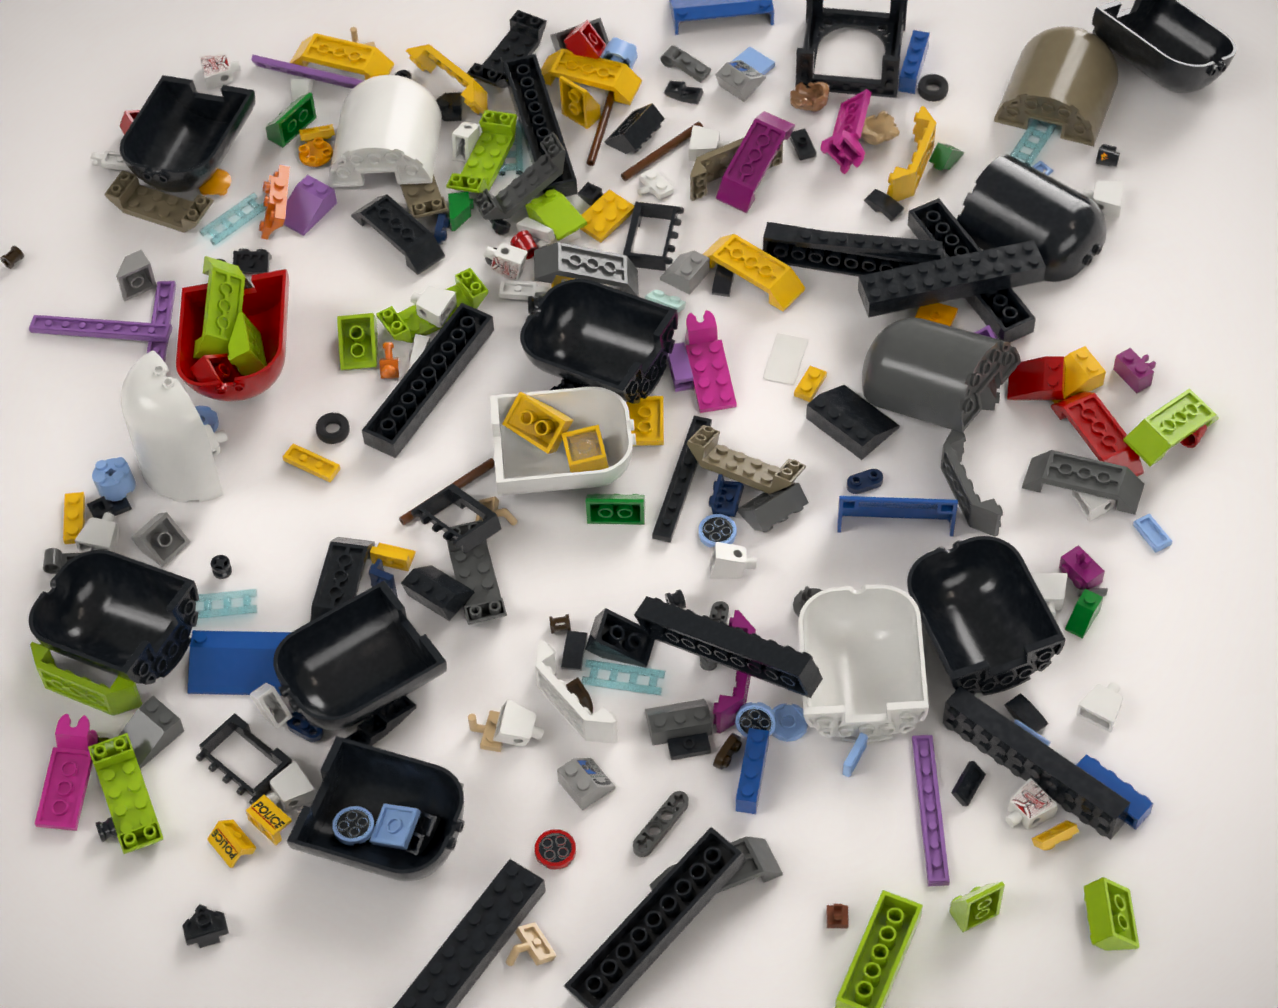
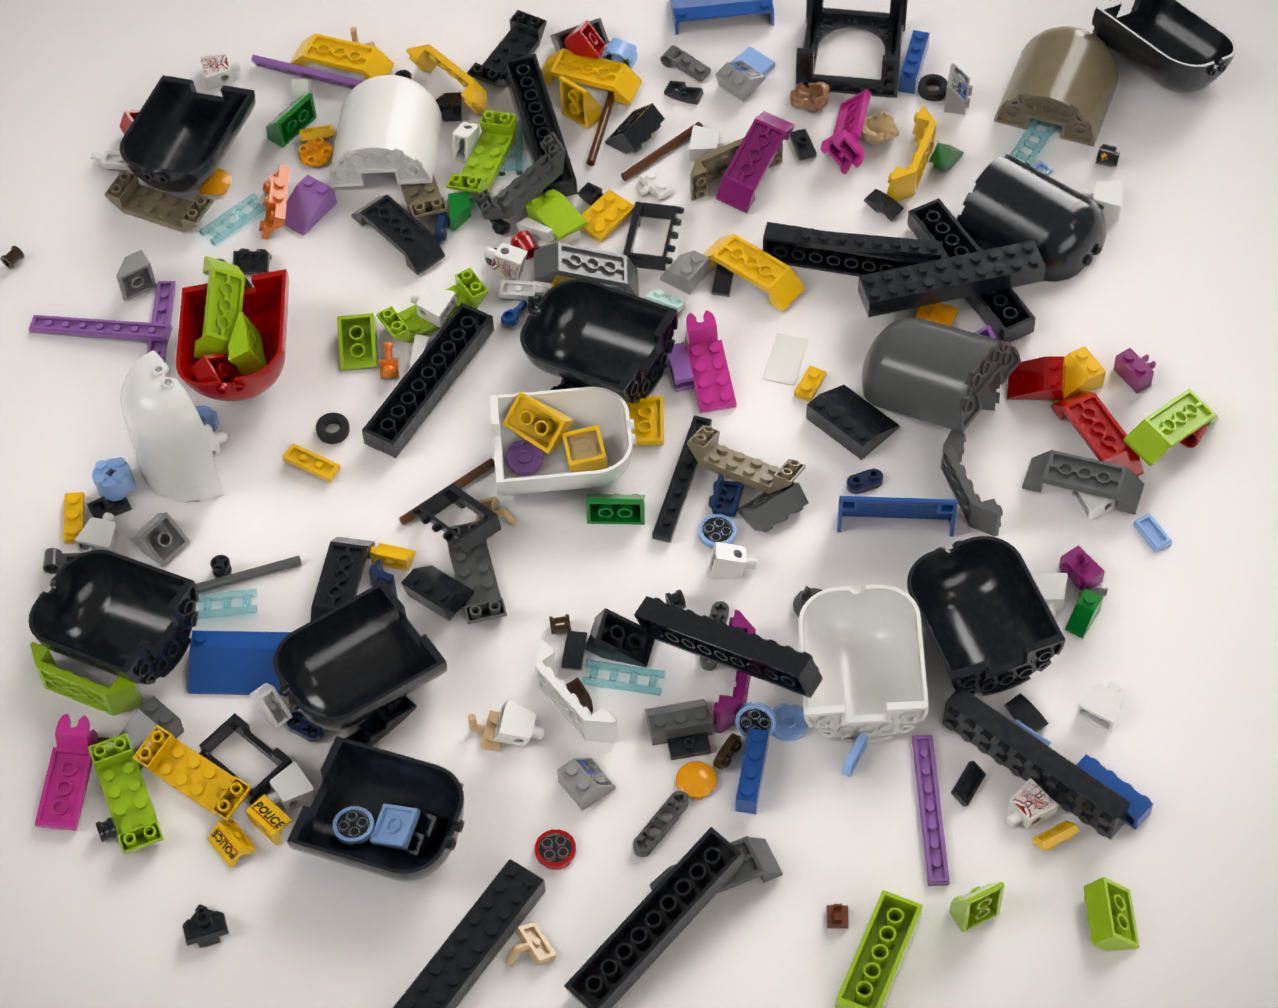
(191, 773): none -> yellow slope
(248, 574): none -> dark grey piece
(510, 317): none -> blue plate
(524, 458): none -> medium lavender tile
(696, 779): none -> light orange dish
(957, 91): none -> light grey slope

